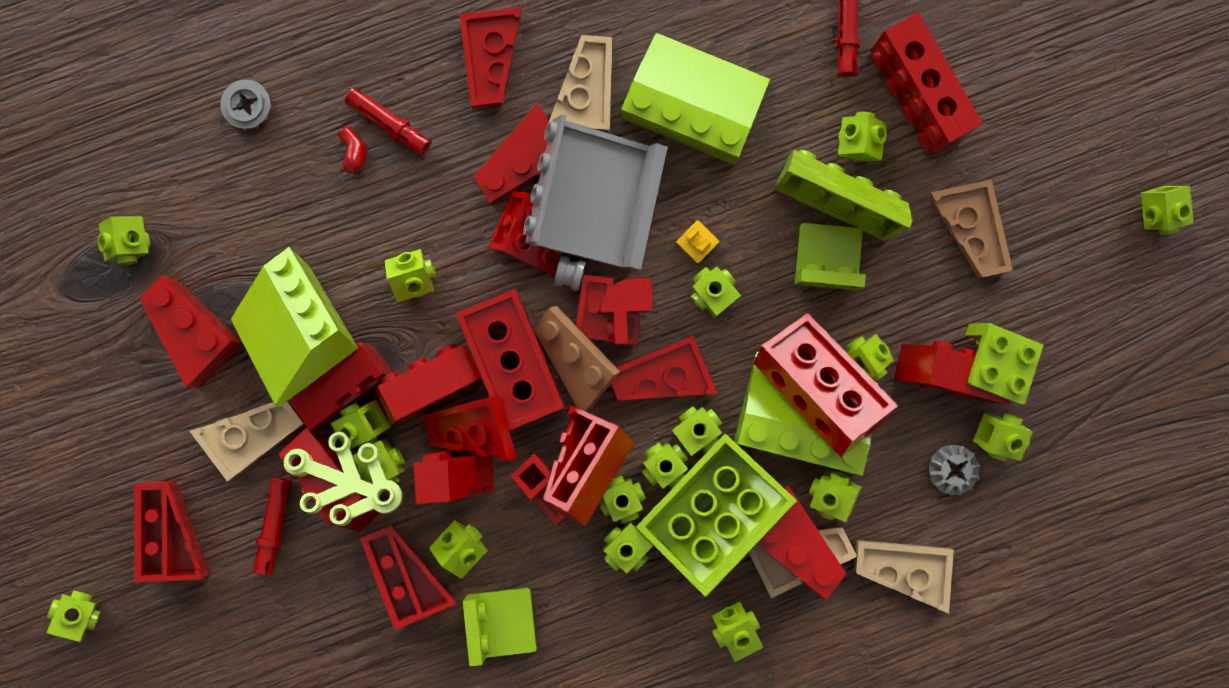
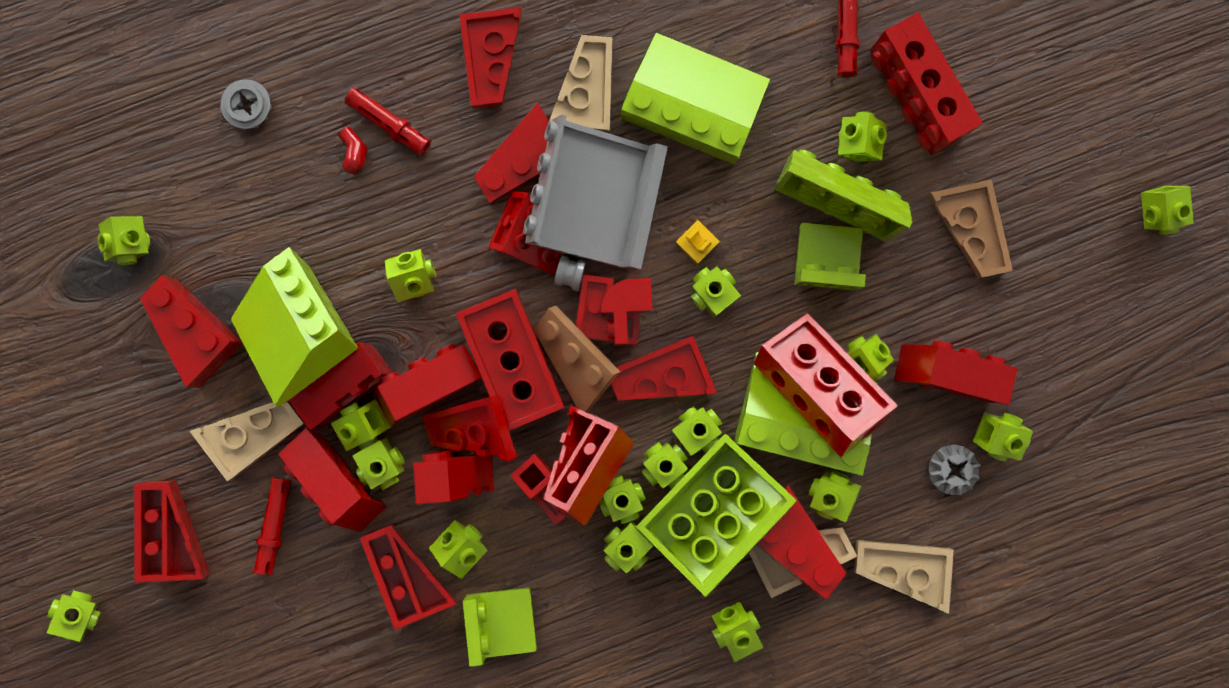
(347, 482): yellowish green plant -> none
(1003, 362): lime bracket -> none

